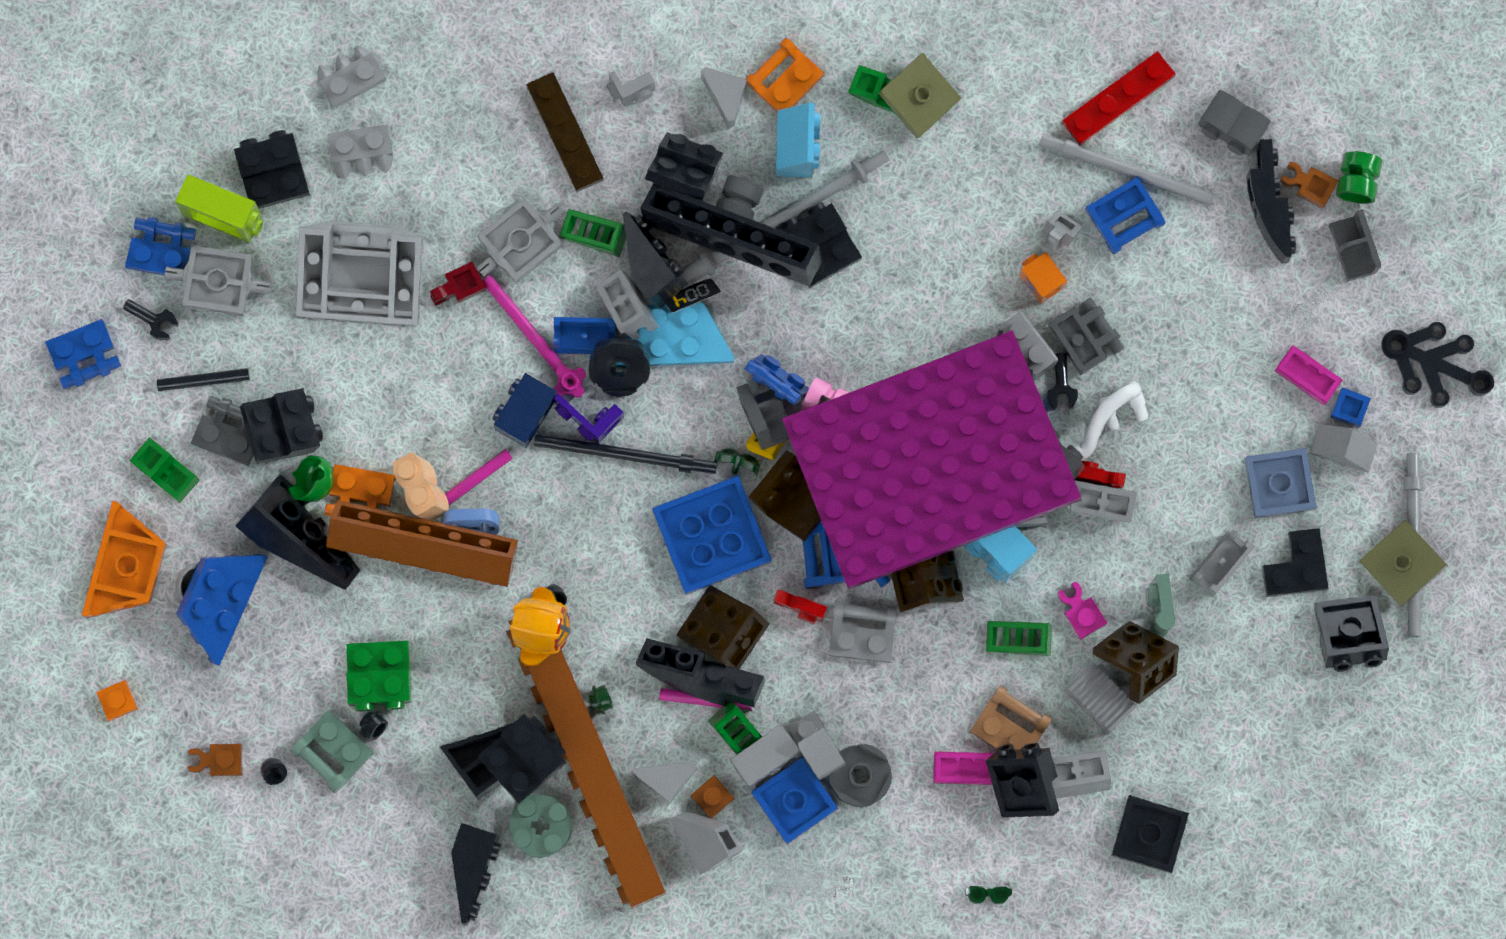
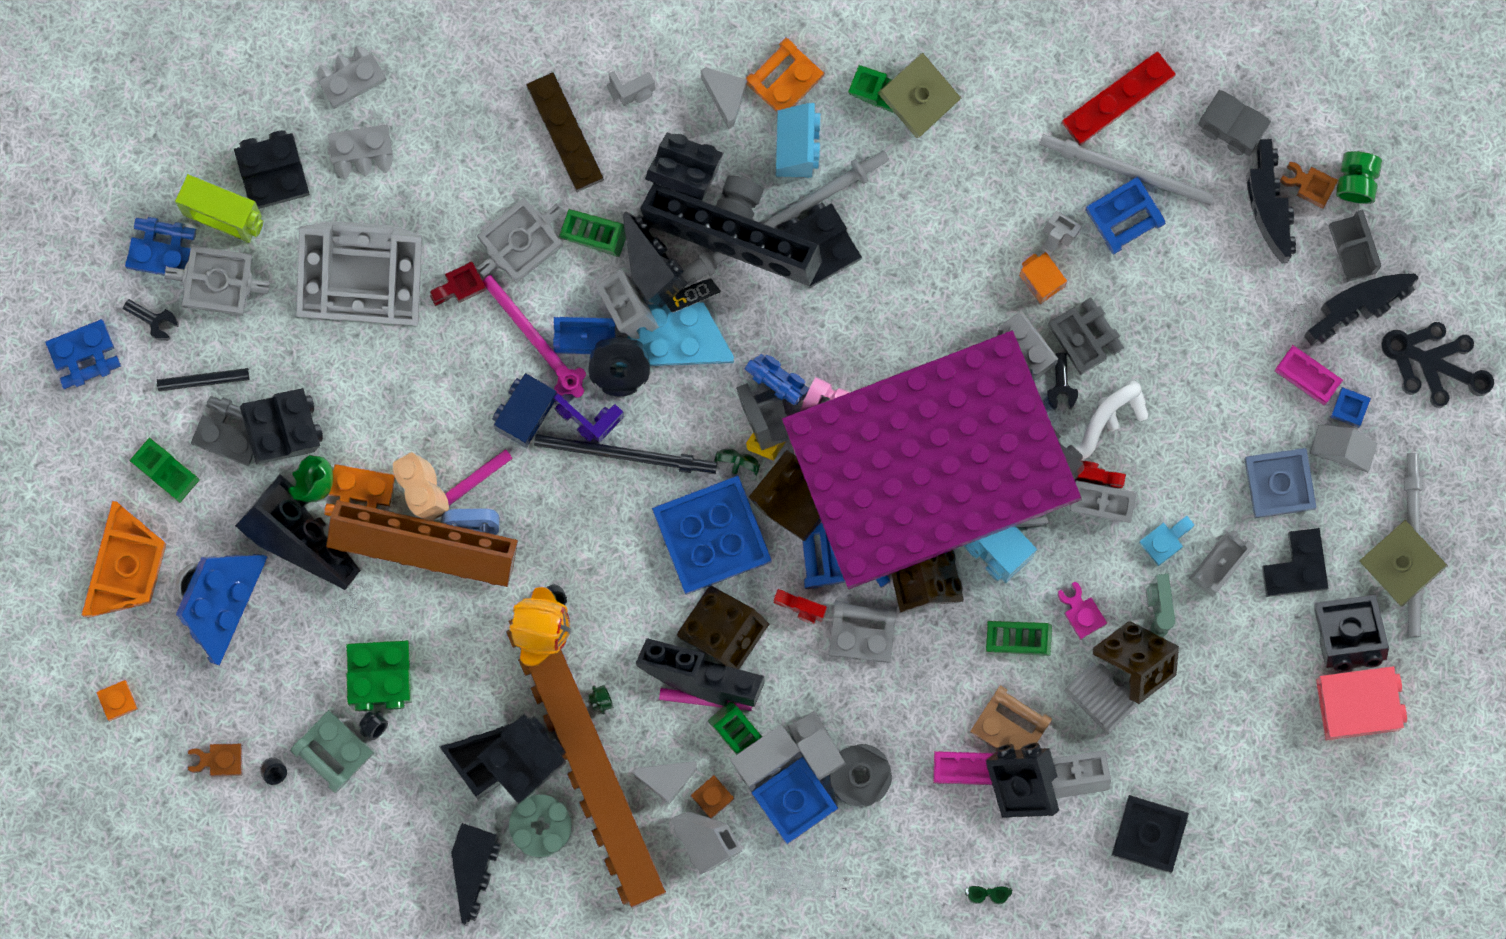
(1164, 542): none -> medium azure plate
(1361, 703): none -> coral brick
(1367, 297): none -> black slope

